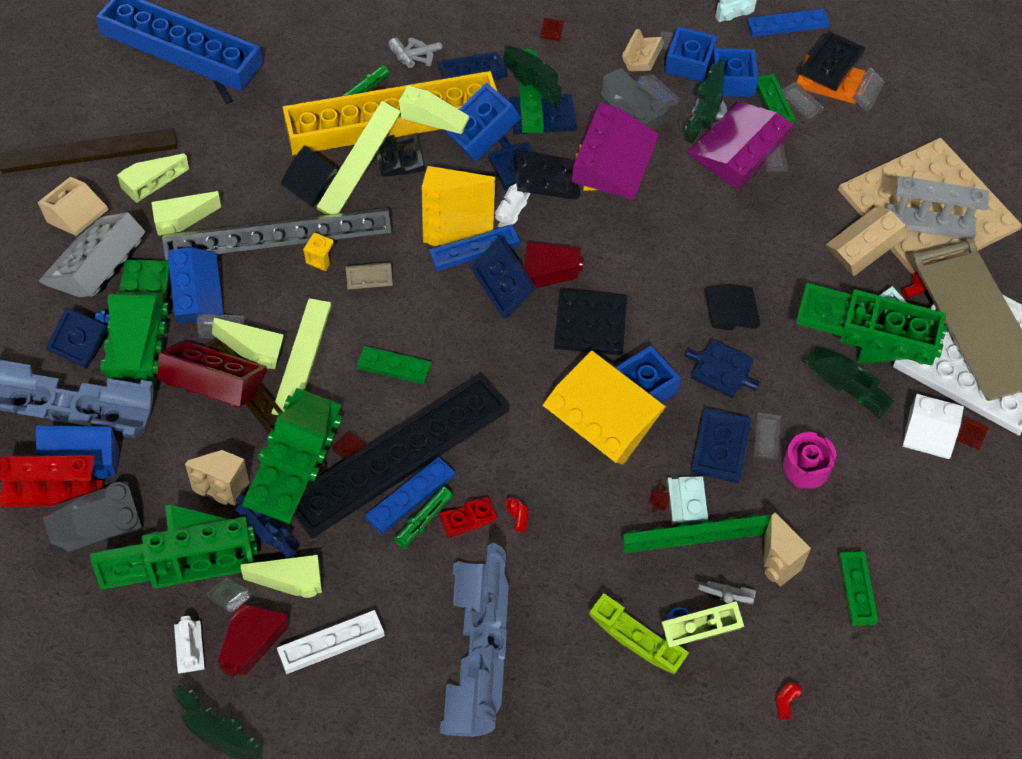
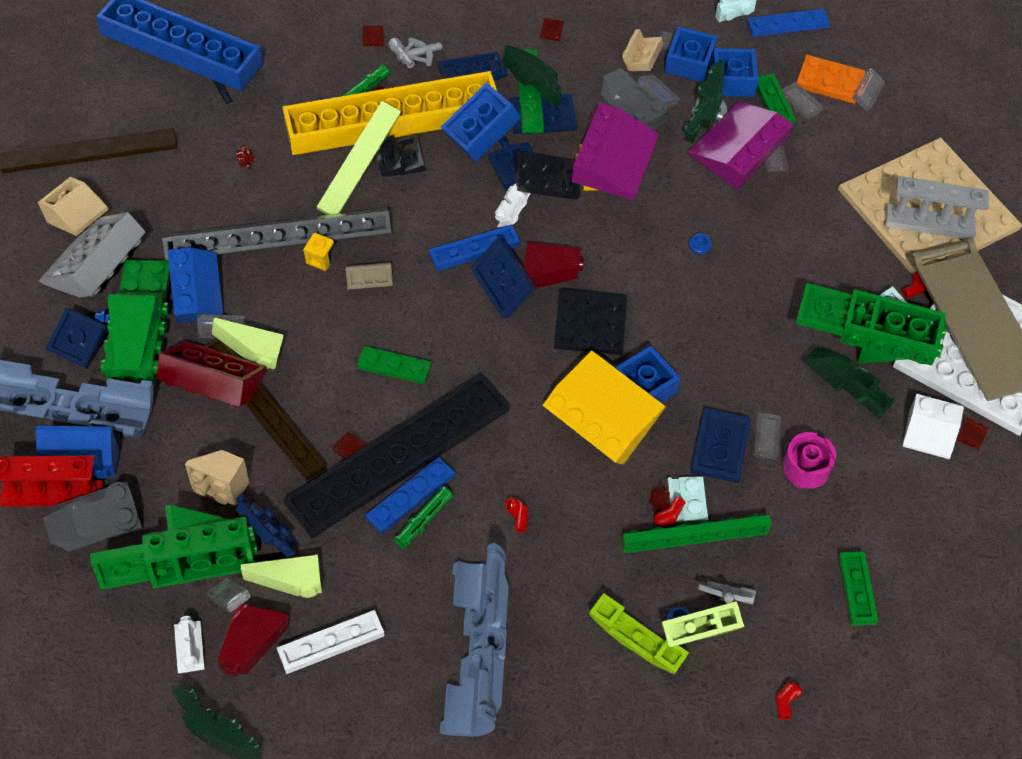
(148, 176): yellowish green slope -> none
(181, 212): yellowish green slope -> none
(245, 157): none -> clear red plate
(293, 454): green wedge -> none
(303, 350): yellowish green tile -> none
(308, 176): black slope -> none
(372, 35): none -> clear red plate
(430, 110): yellowish green slope -> none
(456, 205): yellow slope -> none
(470, 517): red slope -> none
(669, 515): none -> red arm
(700, 243): none -> blue plate
(722, 368): dark blue plate -> none
(732, 307): black slope -> none
(783, 551): tan slope -> none
(832, 60): black plate -> none
(867, 239): tan slope -> none

